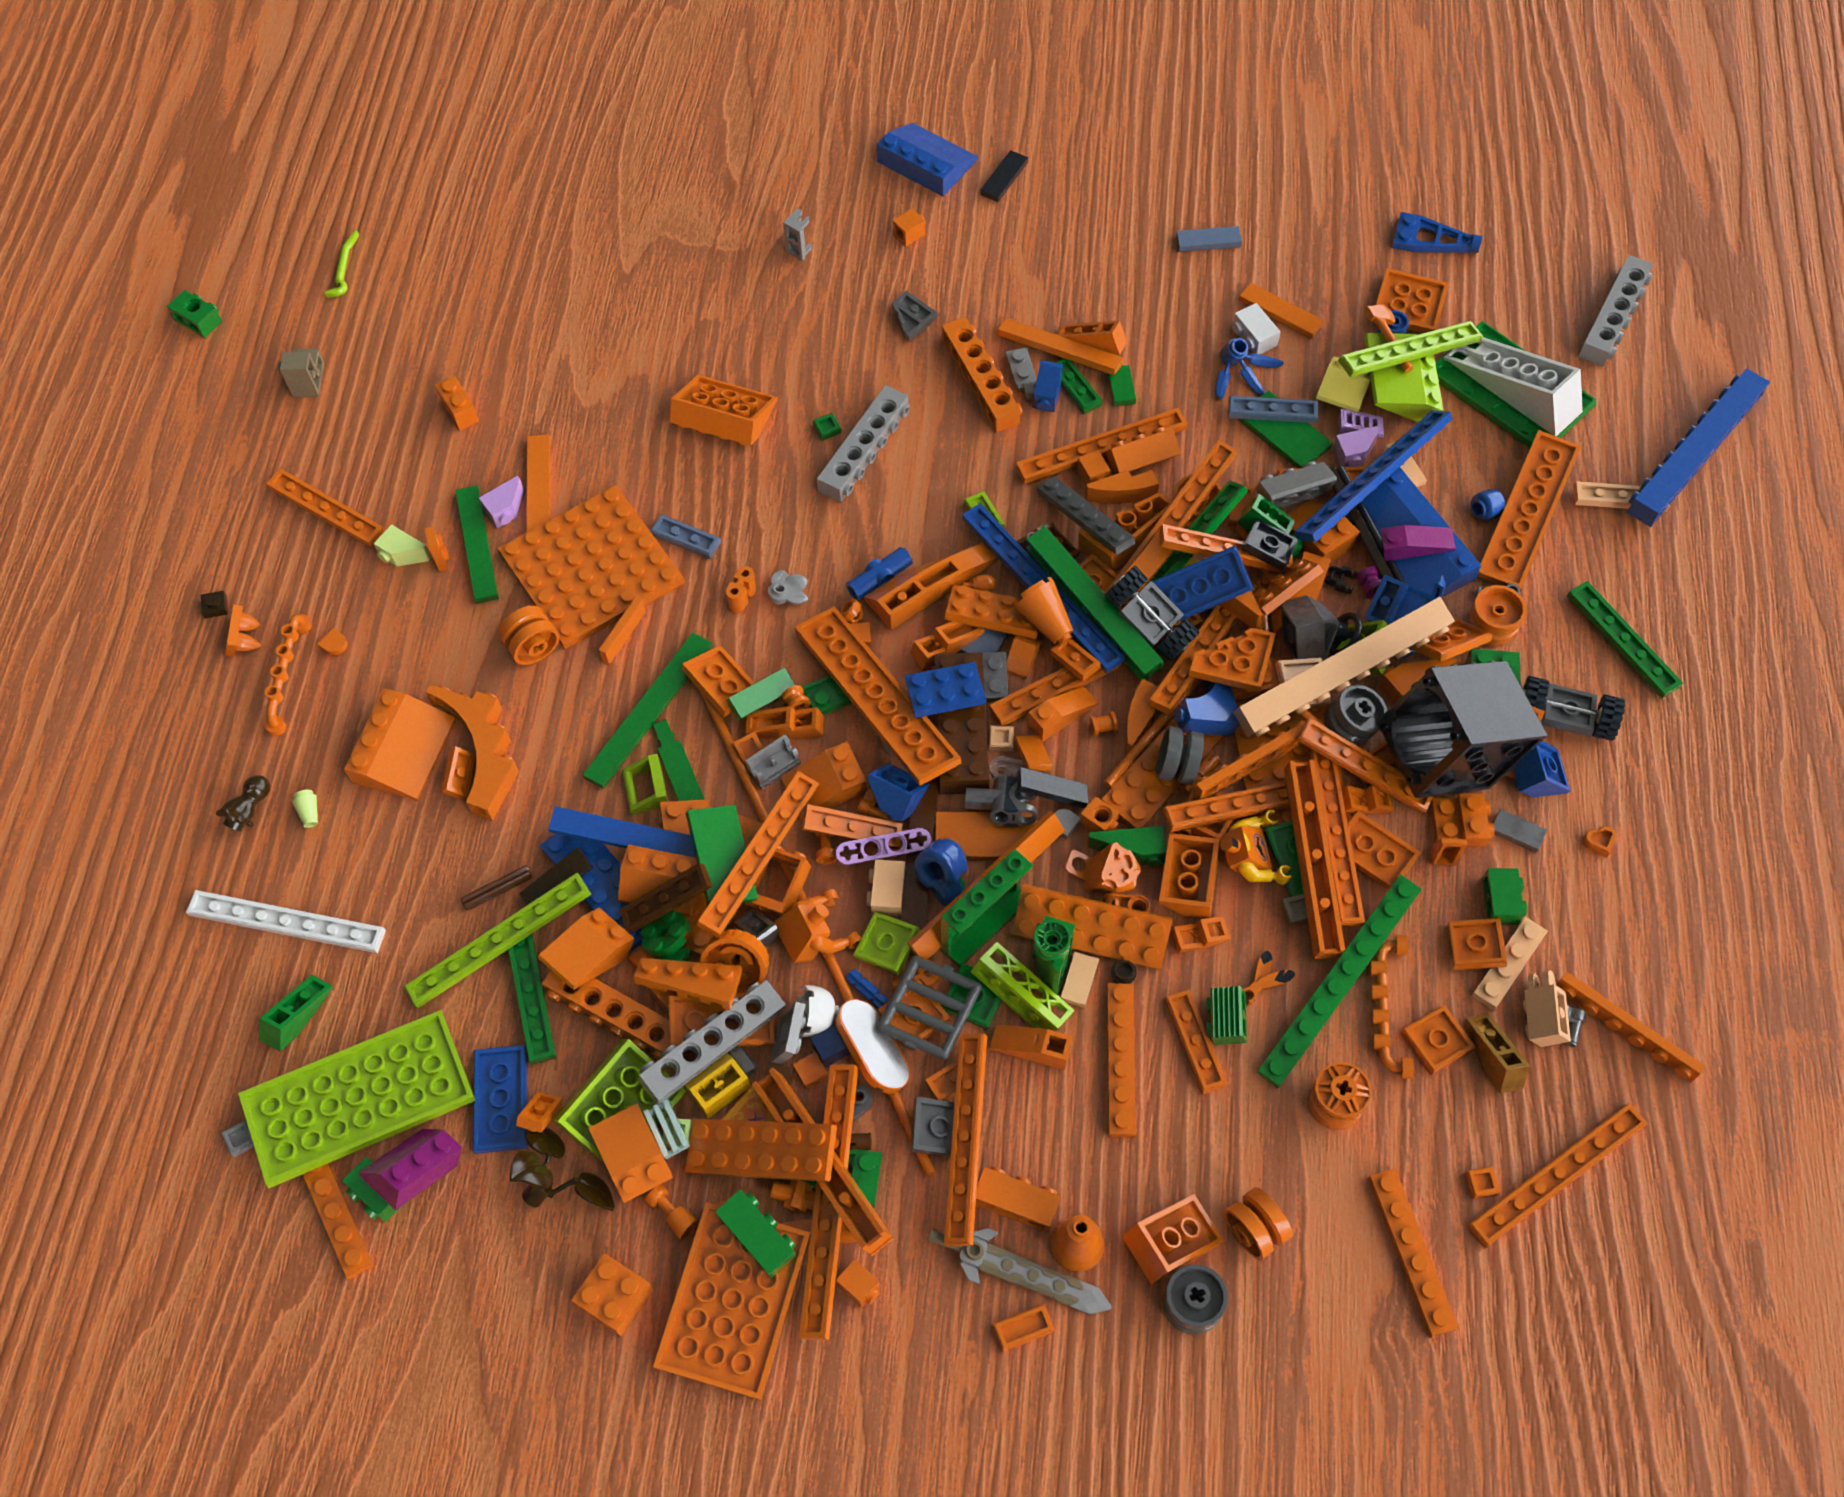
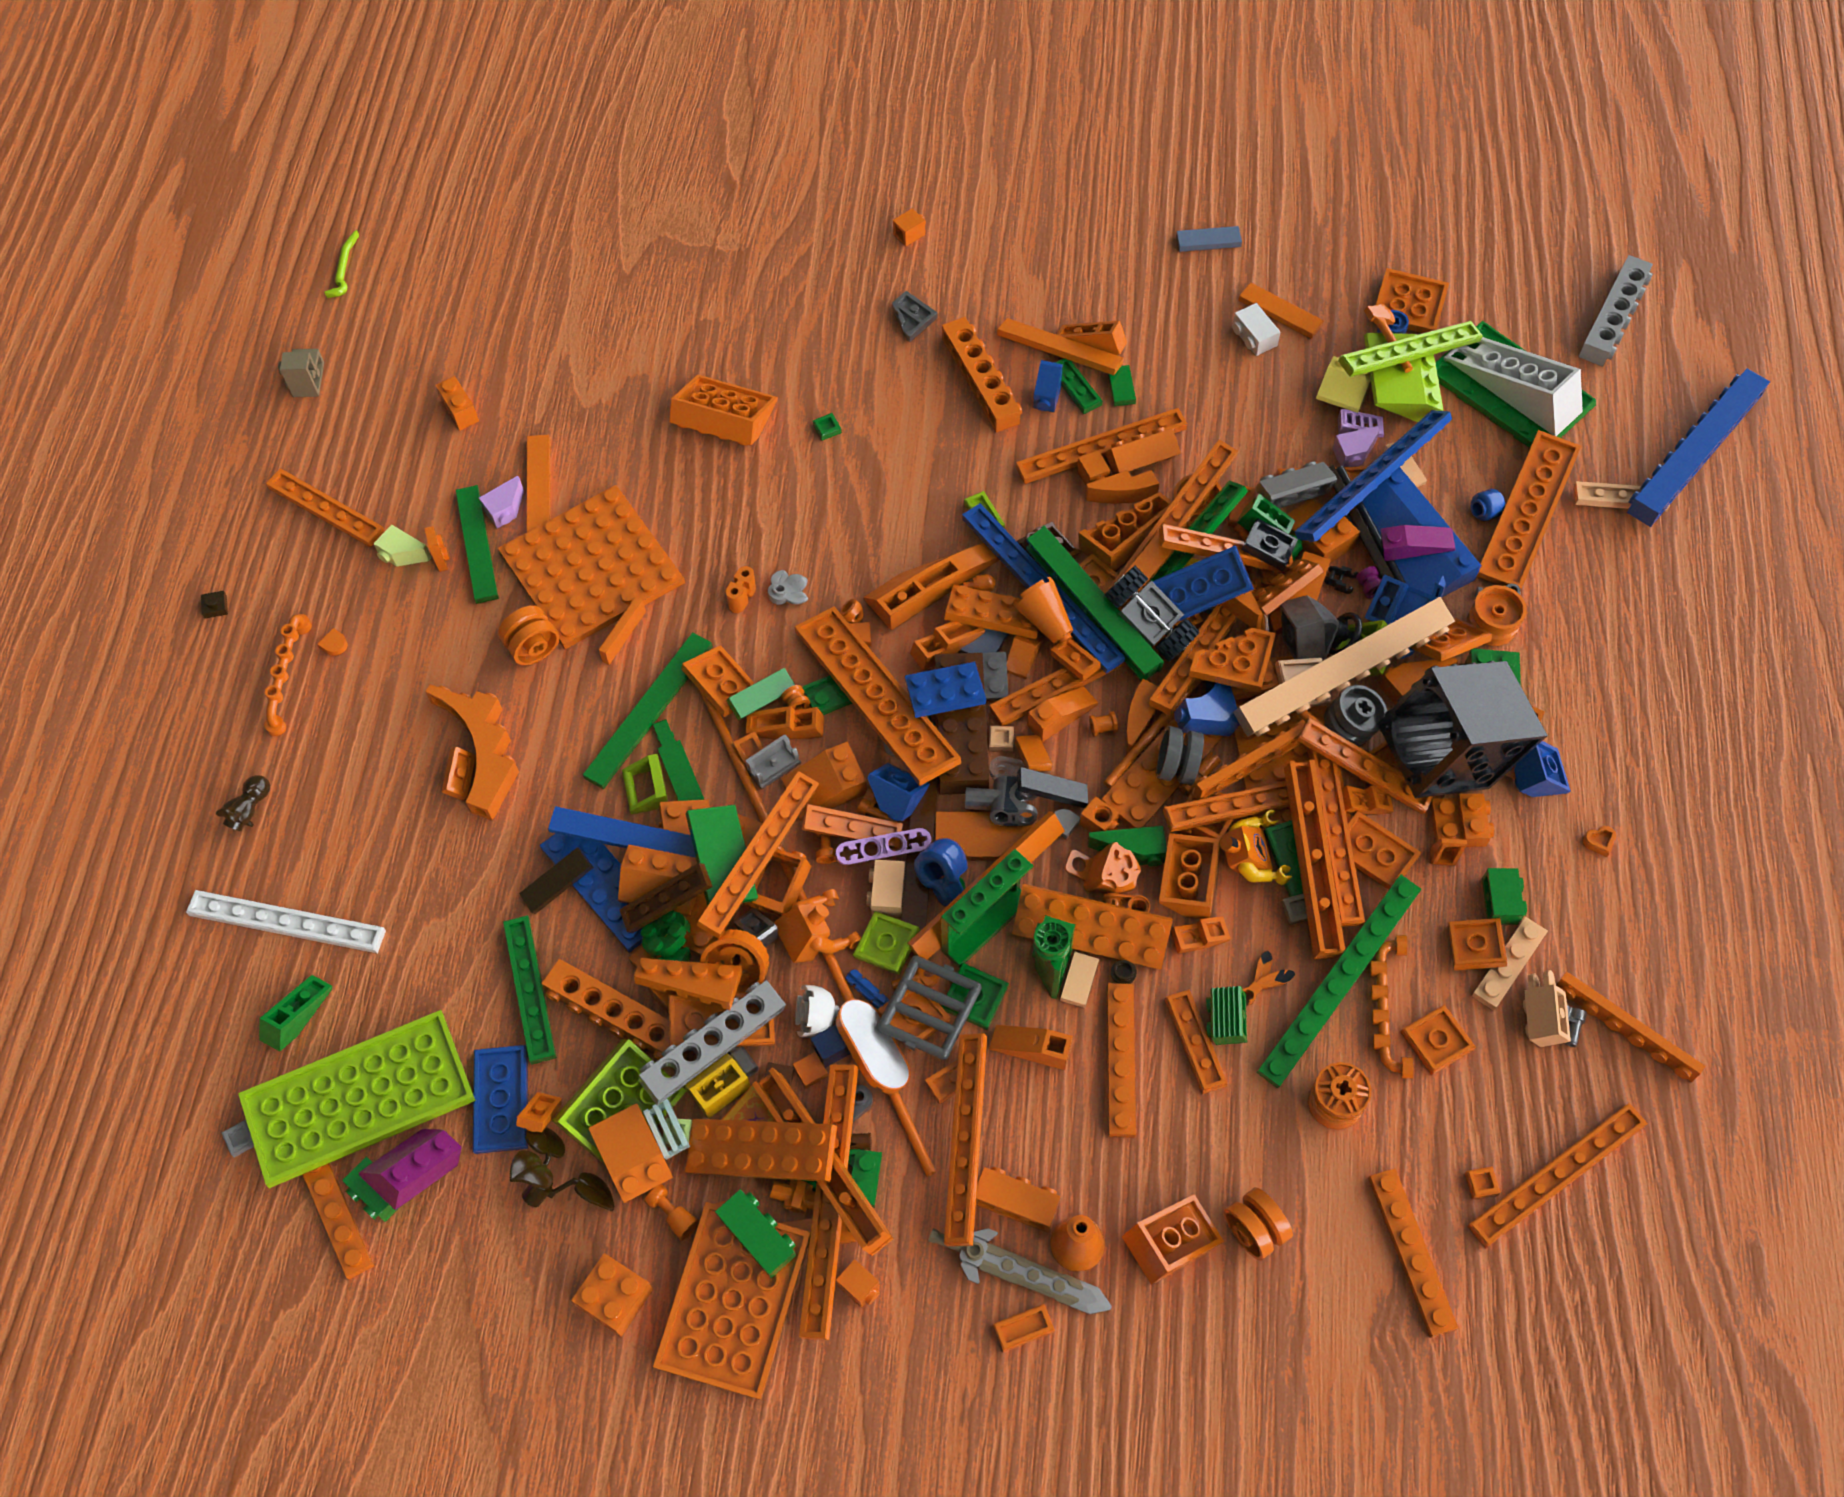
(194, 313): green brick -> none
(240, 641): orange tile -> none
(306, 807): yellowish green cone -> none
(399, 745): orange slope -> none
(496, 888): reddish brown axle -> none
(497, 940): lime tile -> none
(587, 949): orange slope -> none
(685, 536): sand blue tile -> none
(787, 1033): light grey plate -> none
(795, 235): light grey hinge -> none
(863, 444): light grey brick -> none
(878, 573): blue piece -> none
(924, 157): blue slope -> none
(932, 1126): dark grey plate -> none
(1004, 176): black tile -> none
(1018, 993): lime fence -> none
(1022, 371): light grey hinge -> none
(1086, 515): dark grey plate -> none
(1200, 1315): dark grey wheel -> none
(1232, 354): blue plant -> none
(1273, 409): sand blue tile -> none
(1293, 440): green tile -> none
(1407, 240): blue plate -> none
(1497, 1054): pearl gold slope -> none
(1519, 831): flat silver tile -> none
(1575, 709): plate -> none
(1625, 639): green plate -> none

